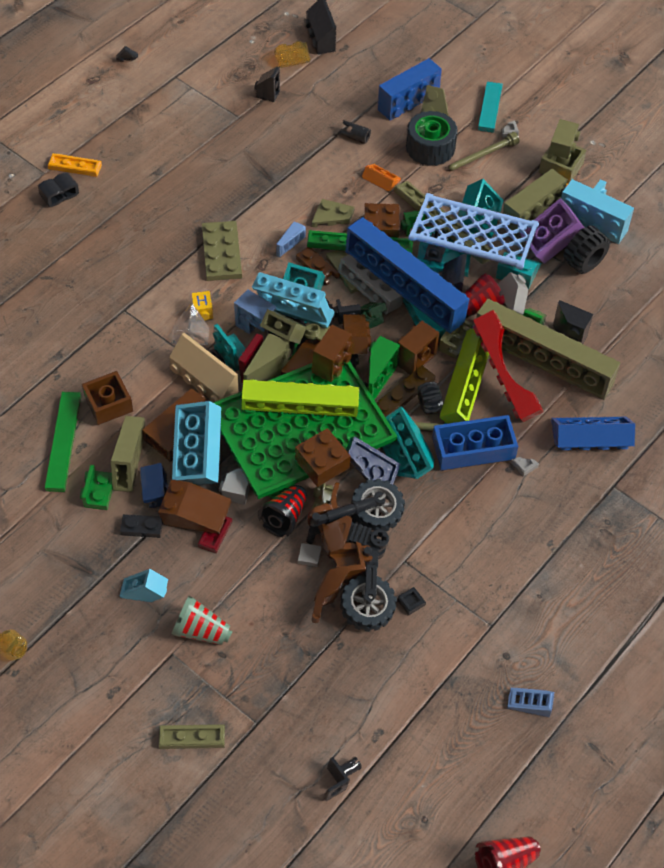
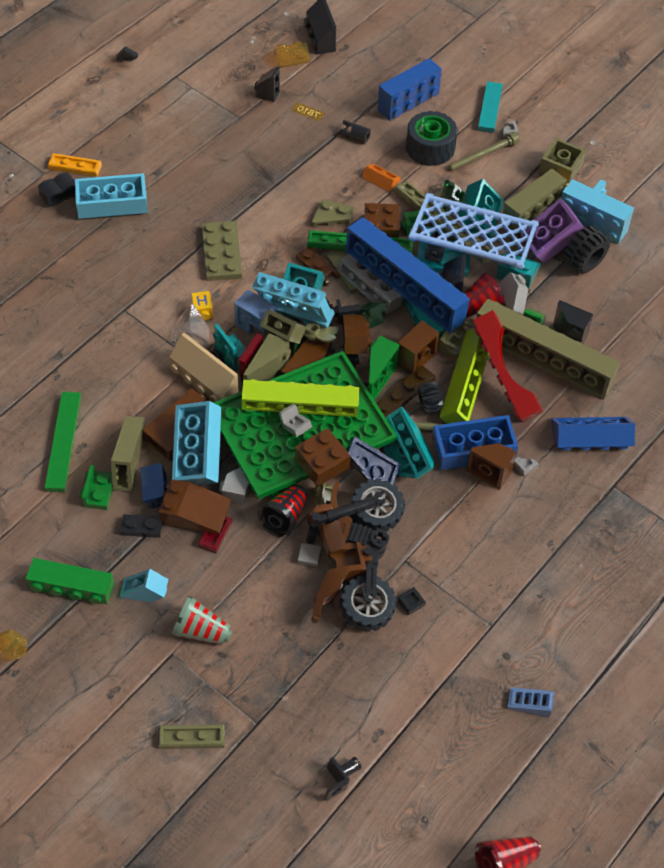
(70, 581): none -> green brick
(107, 397): reddish brown brick -> none
(111, 196): none -> medium azure brick
(291, 237): medium blue slope -> none
(293, 421): none -> light grey bracket
(308, 111): none -> clear yellow sticker
(332, 353): reddish brown brick -> none
(434, 100): olive wing -> none
(452, 192): none -> clear green slope
(492, 463): none -> reddish brown slope
(564, 138): olive brick -> none

